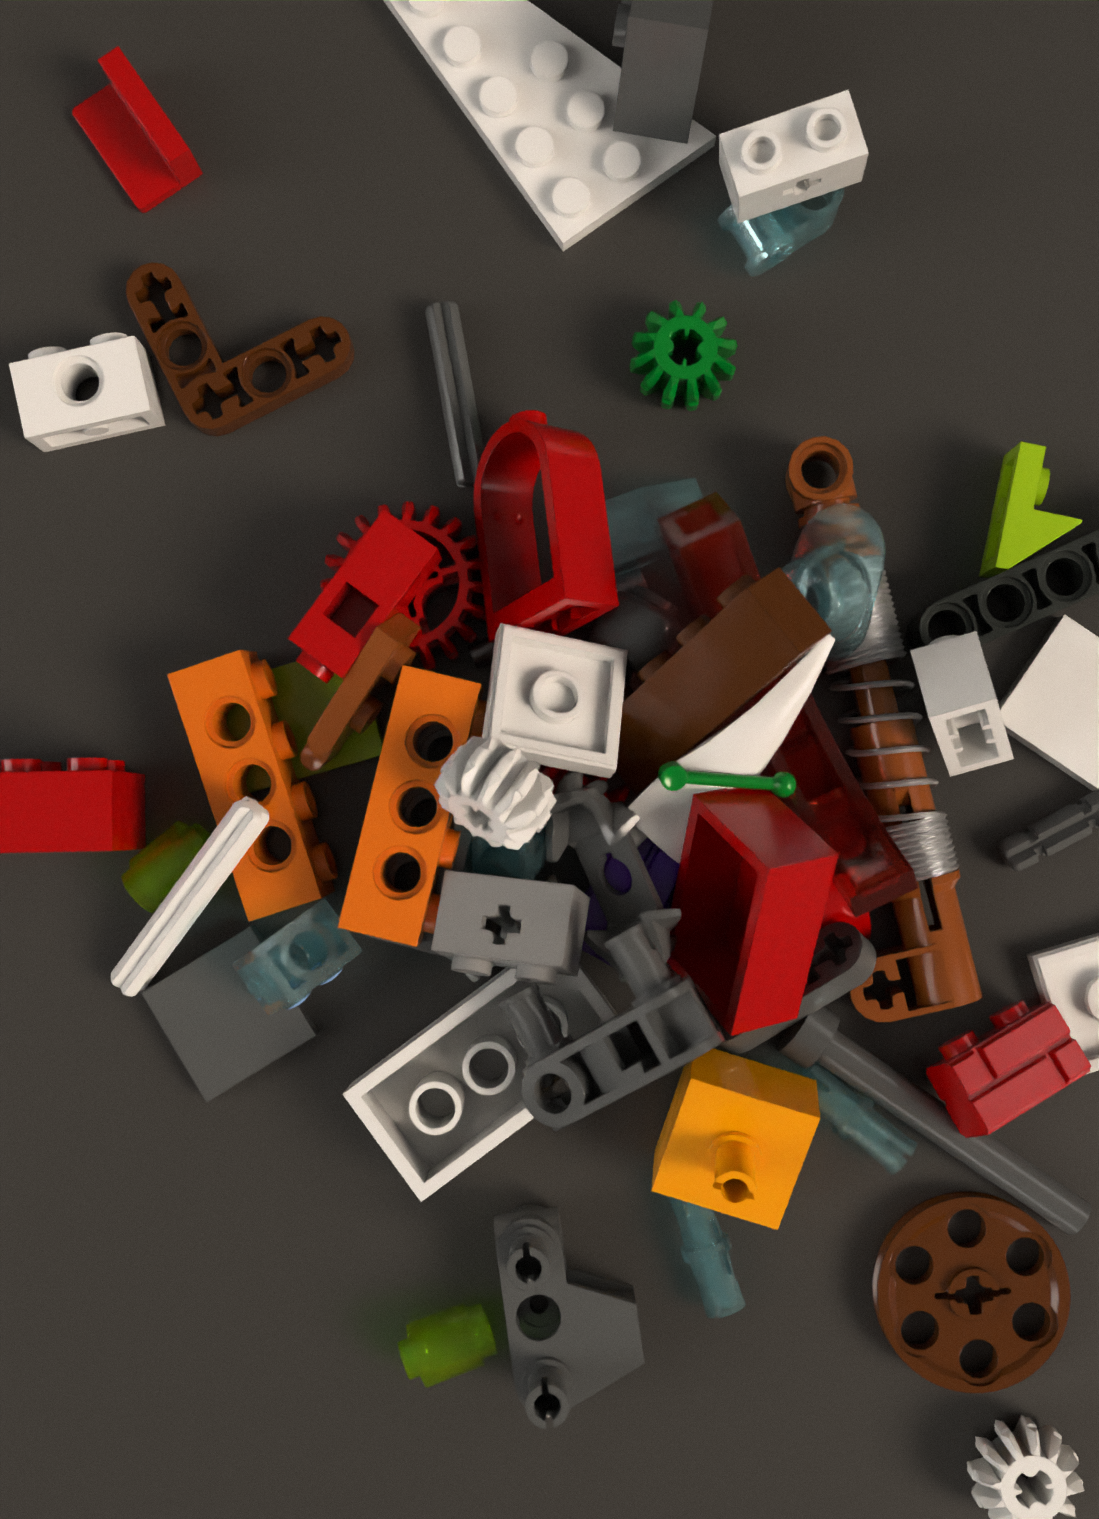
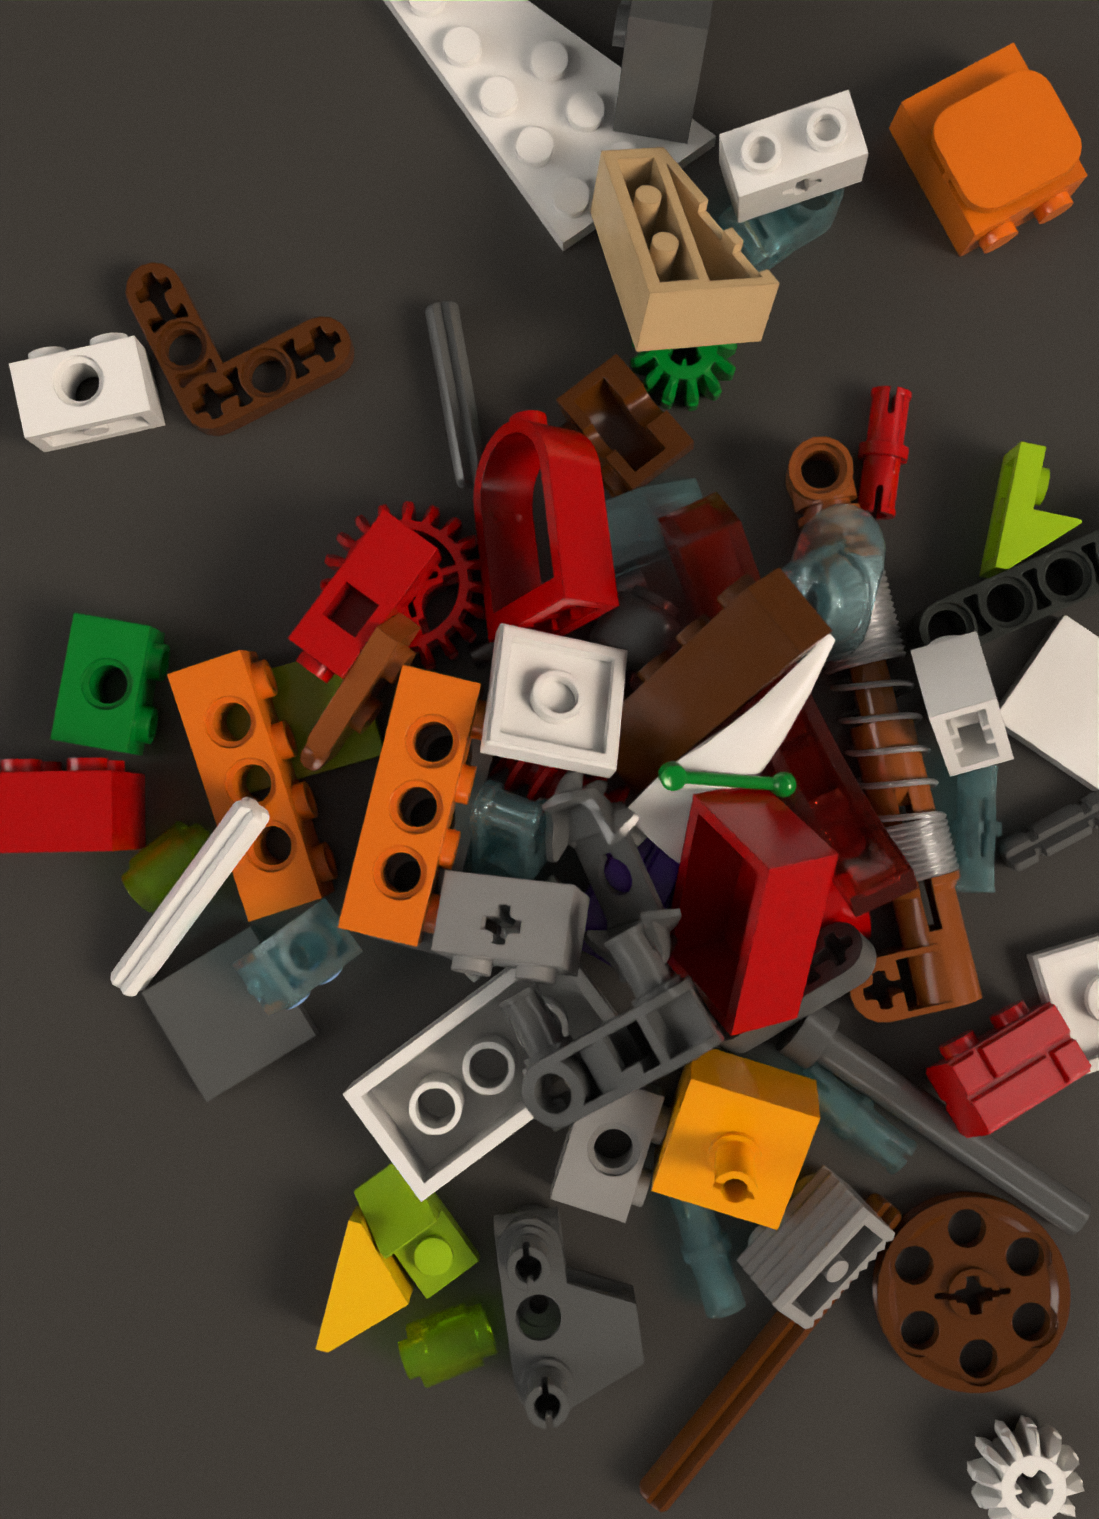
(93, 652): none -> green brick
(136, 136): red panel -> none
(363, 1287): none -> yellow slope
(417, 1232): none -> lime slope
(495, 792): white gear -> none
(604, 1183): none -> light grey brick
(624, 425): none -> reddish brown cylinder
(670, 260): none -> tan wedge
(733, 1397): none -> reddish brown axle
(817, 1248): none -> light grey brick
(884, 451): none -> red pin
(976, 830): none -> clear light blue pin
(991, 150): none -> orange brick

